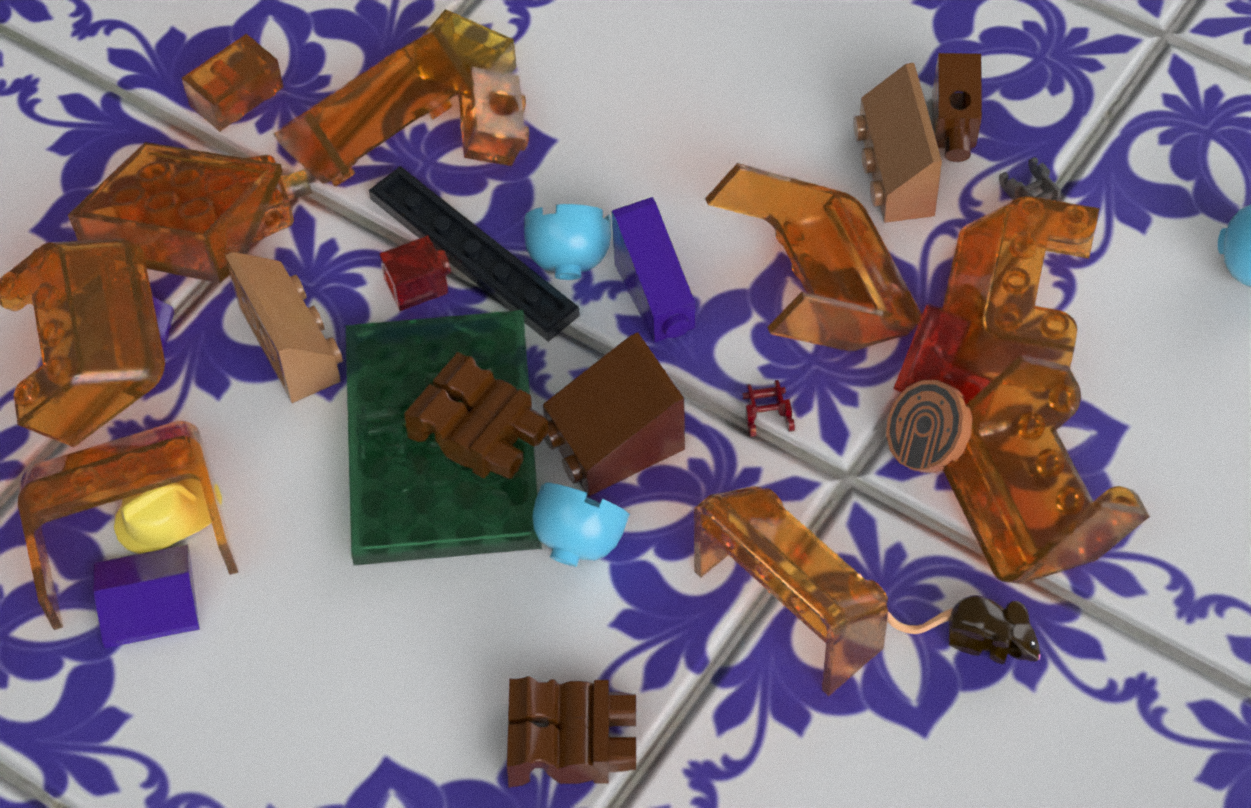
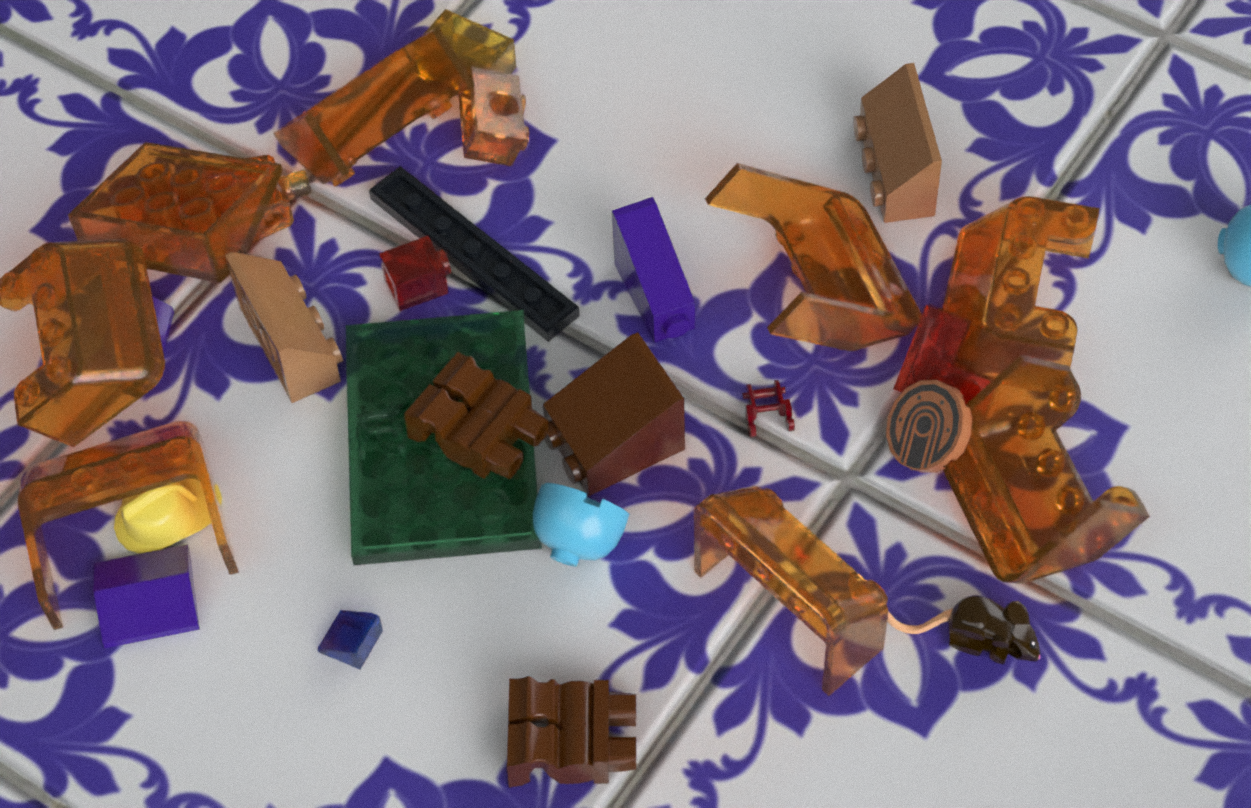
(233, 82): clear orange brick -> none
(351, 637): none -> clear blue slope
(568, 240): medium azure cylinder -> none
(957, 115): reddish brown torso -> none
(1041, 173): dark grey piece -> none

